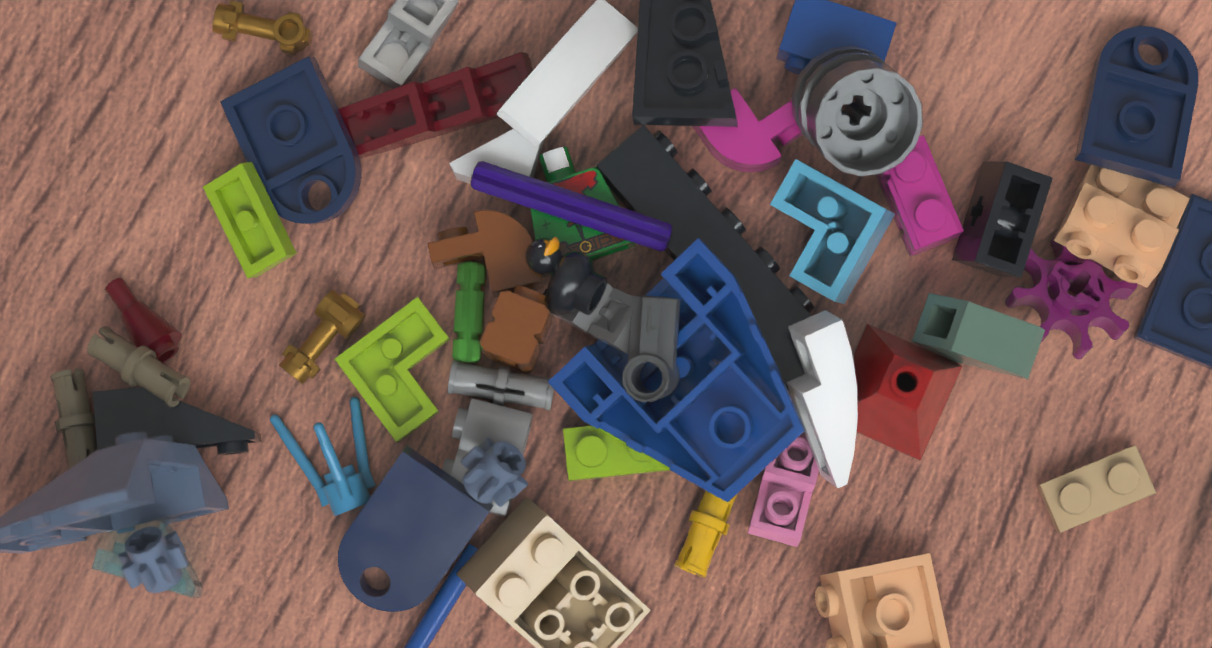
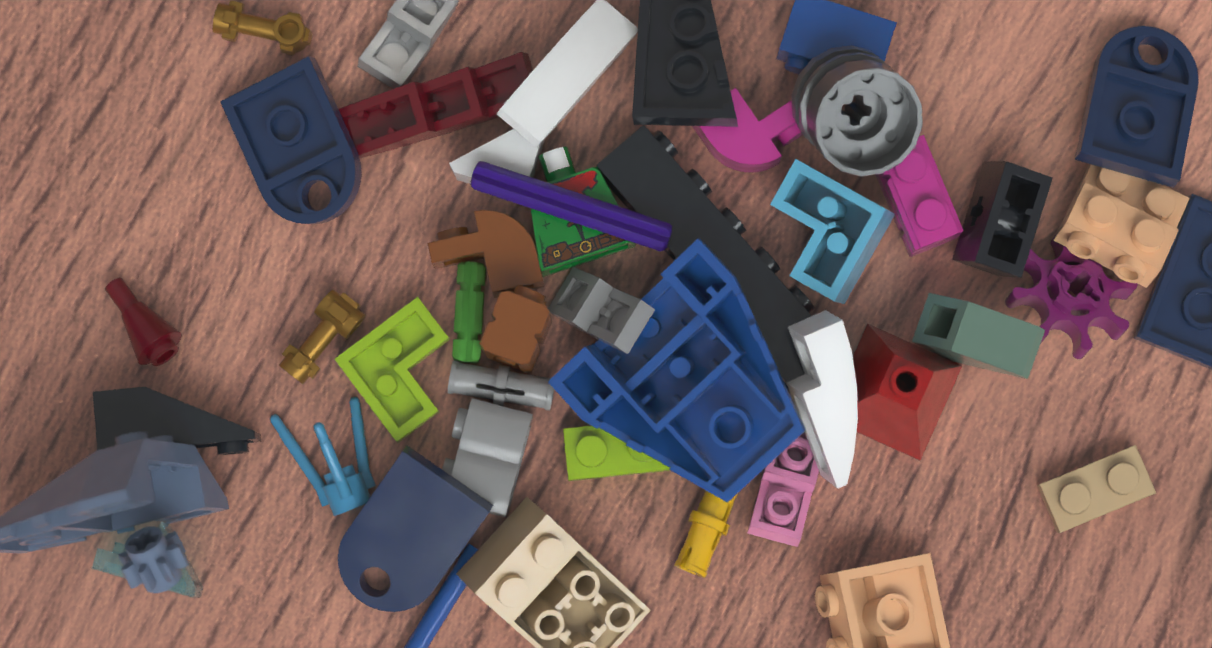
(75, 416): dark tan pin -> none
(138, 366): dark tan pin -> none
(249, 220): lime plate -> none
(494, 472): sand blue gear -> none
(573, 280): black animal -> none
(653, 341): dark grey piece -> none

